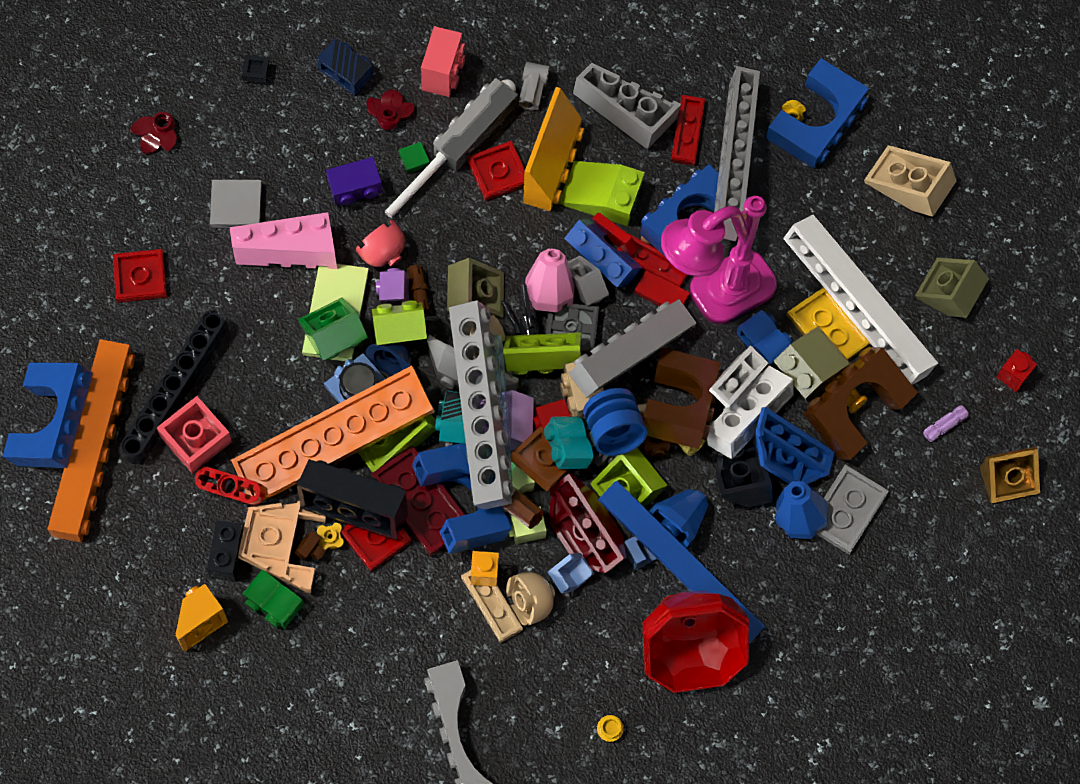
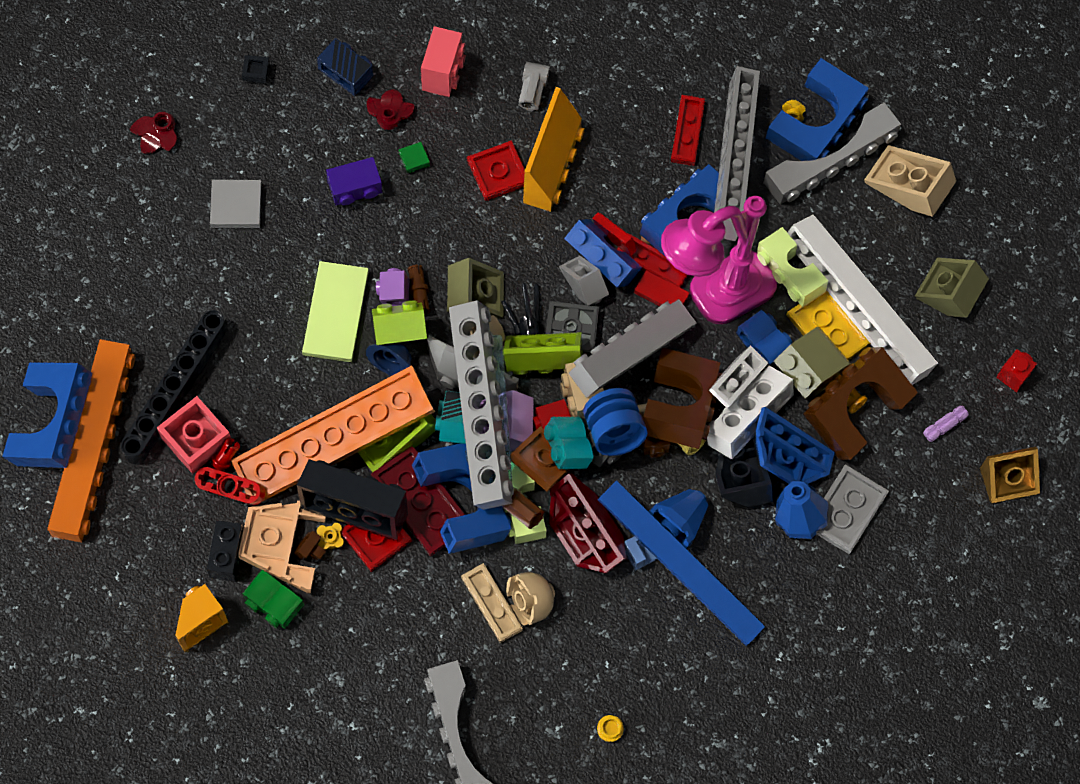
(139, 275): red tile -> none
(223, 458): none -> red pin
(286, 242): bright pink wedge -> none
(333, 328): green slope -> none
(353, 378): piece -> none
(383, 246): coral cylinder -> none
(465, 134): piece -> none
(484, 568): light orange brick -> none
(550, 282): bright pink cone -> none
(571, 572): medium blue panel -> none
(603, 190): lime slope -> none
(626, 105): light grey wedge -> none
(634, 474): lime slope -> none
(695, 641): red rock -> none
(793, 177): none -> light grey arch
(802, 284): none -> yellowish green arch

